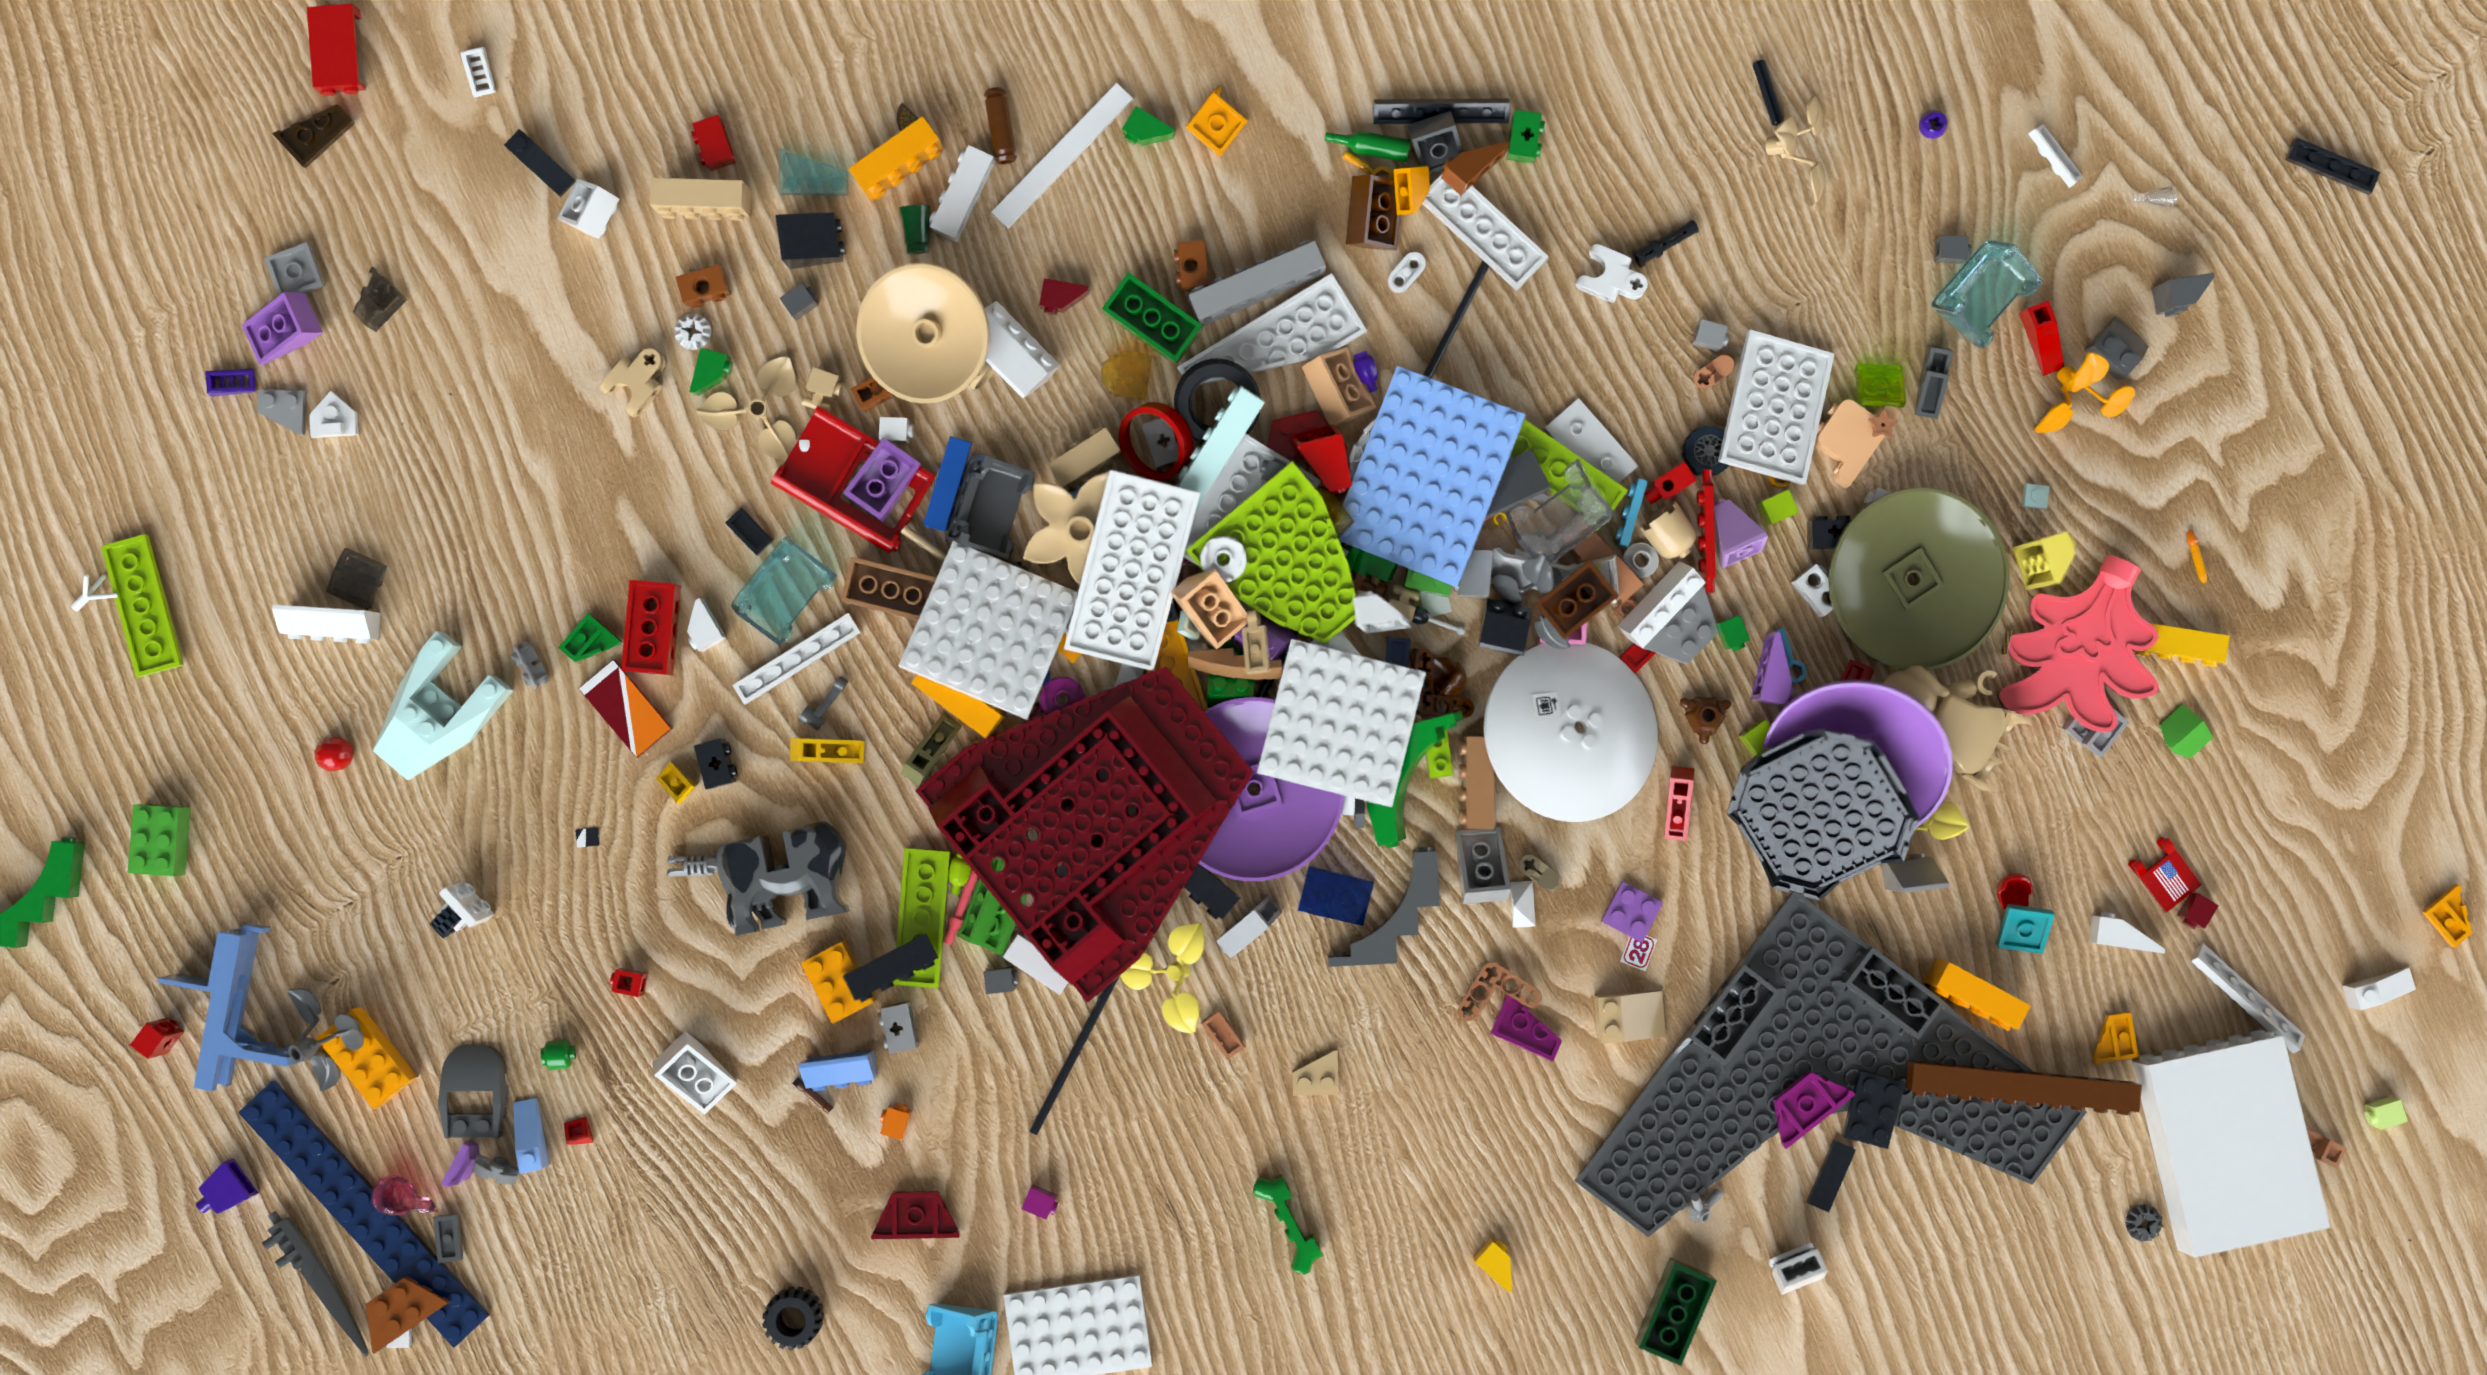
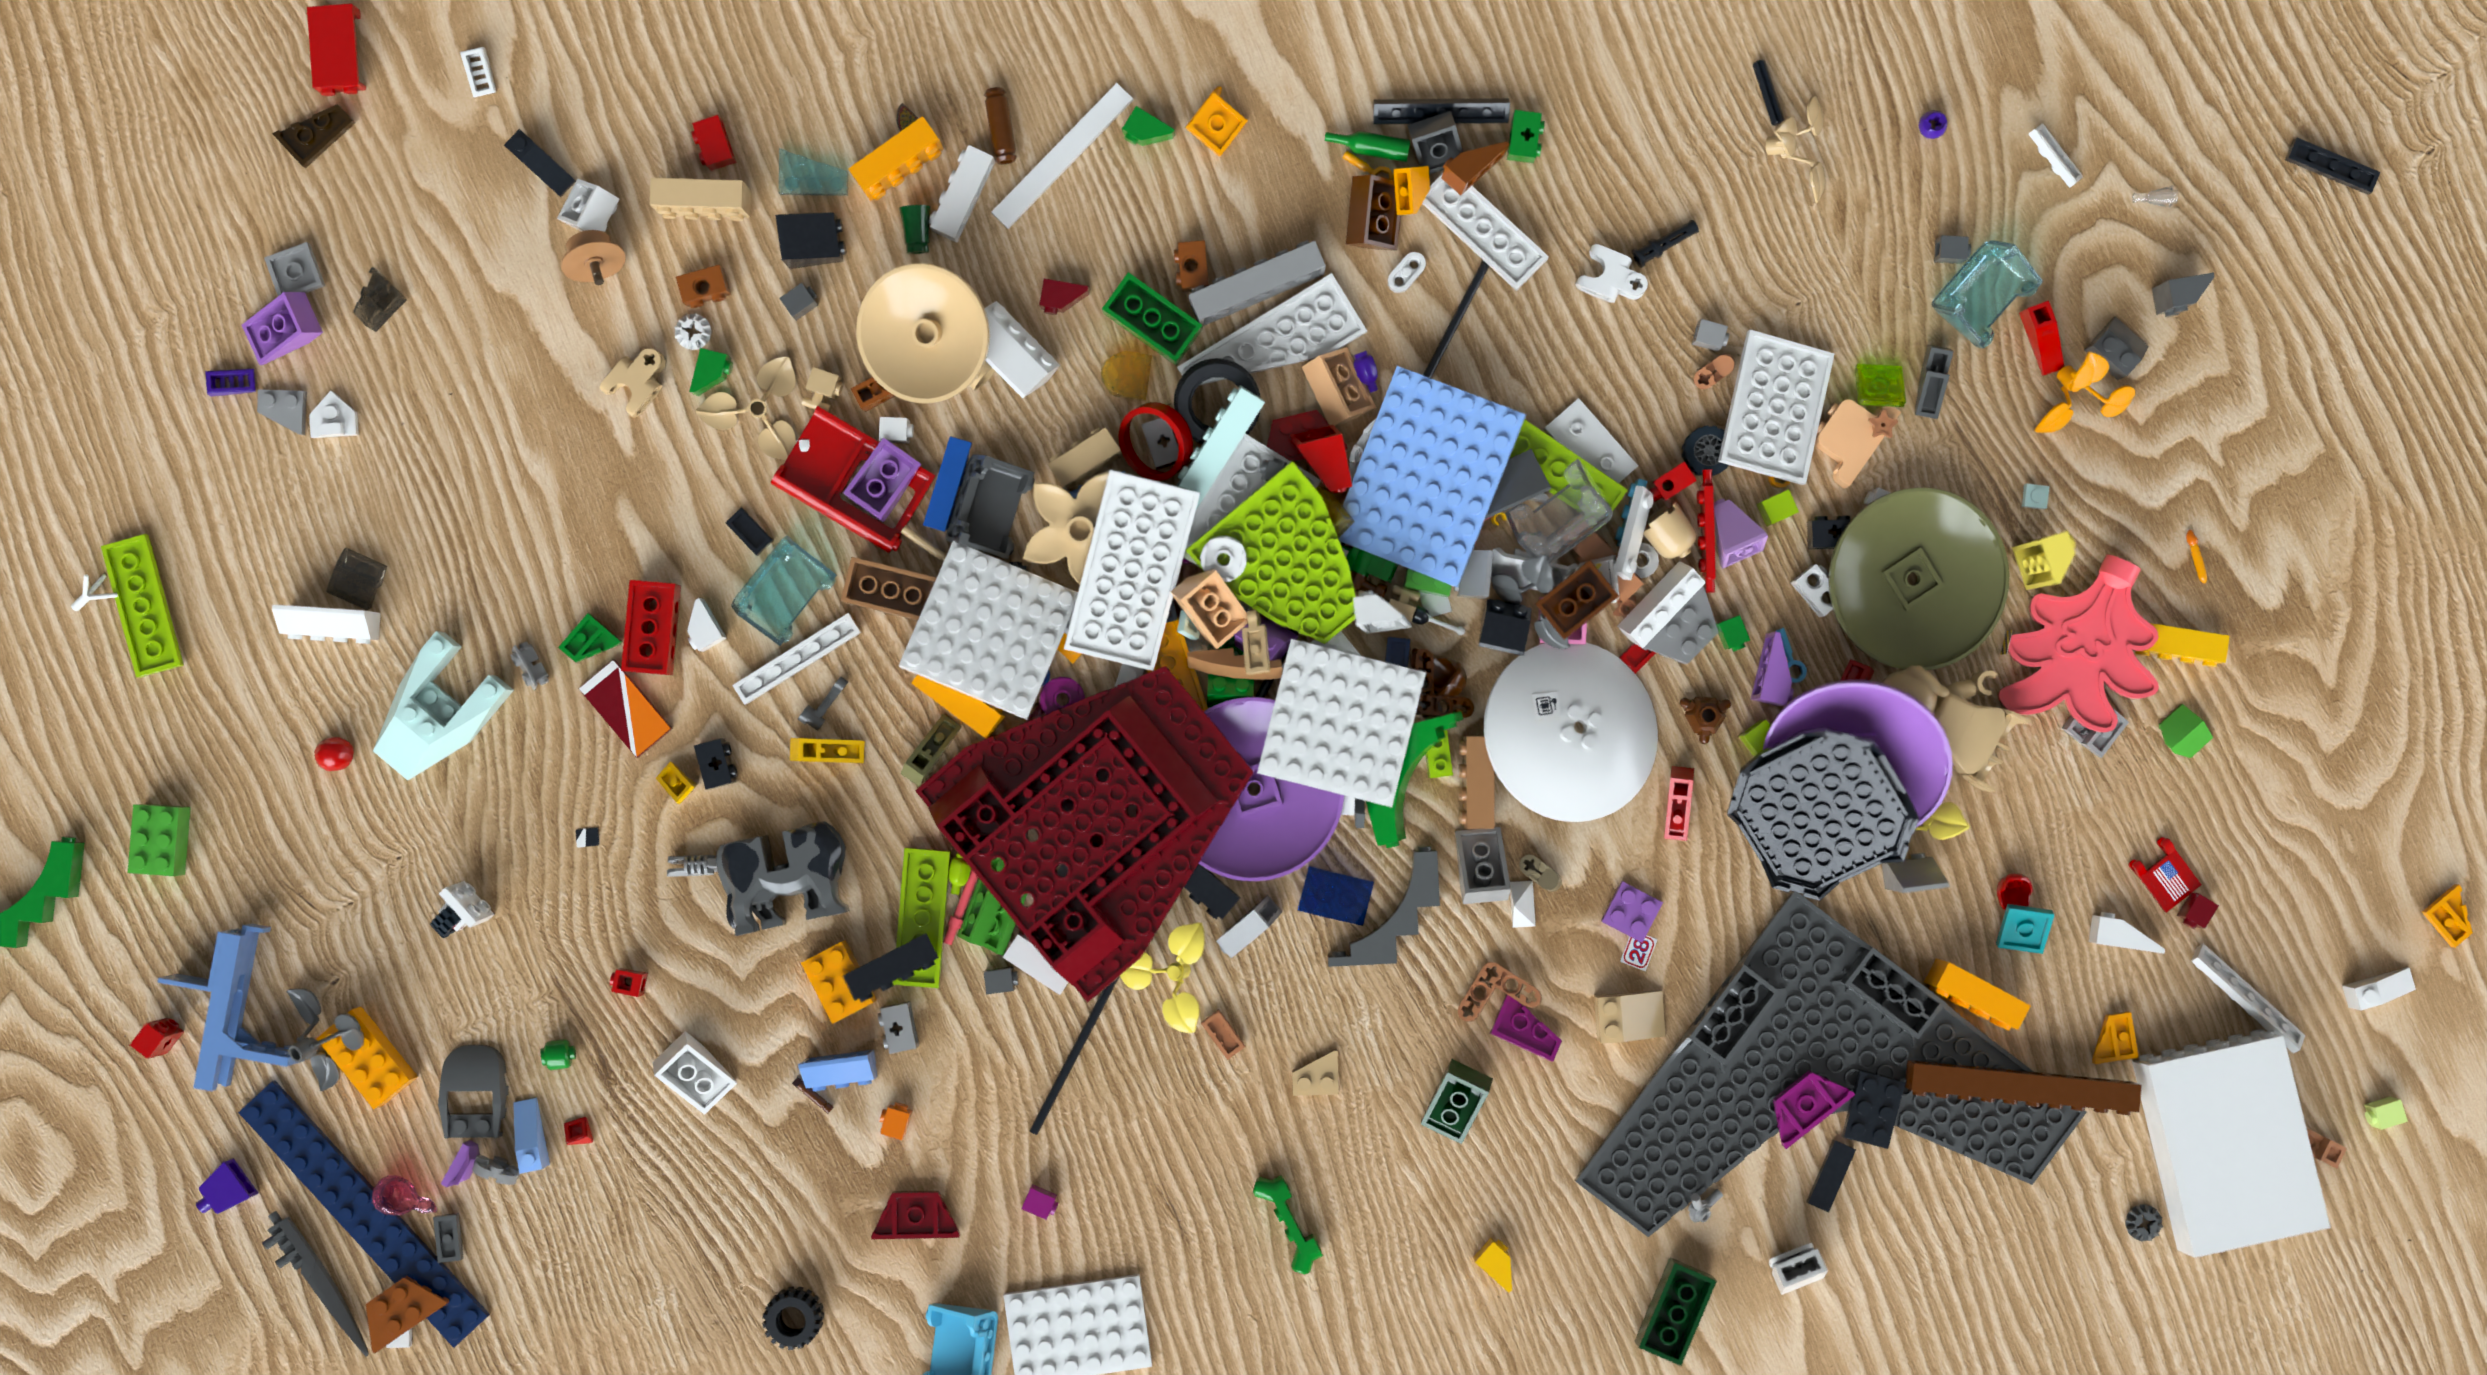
(592, 257): none -> medium nougat piece
(1457, 1101): none -> dark green slope
(1633, 533): none -> white plate

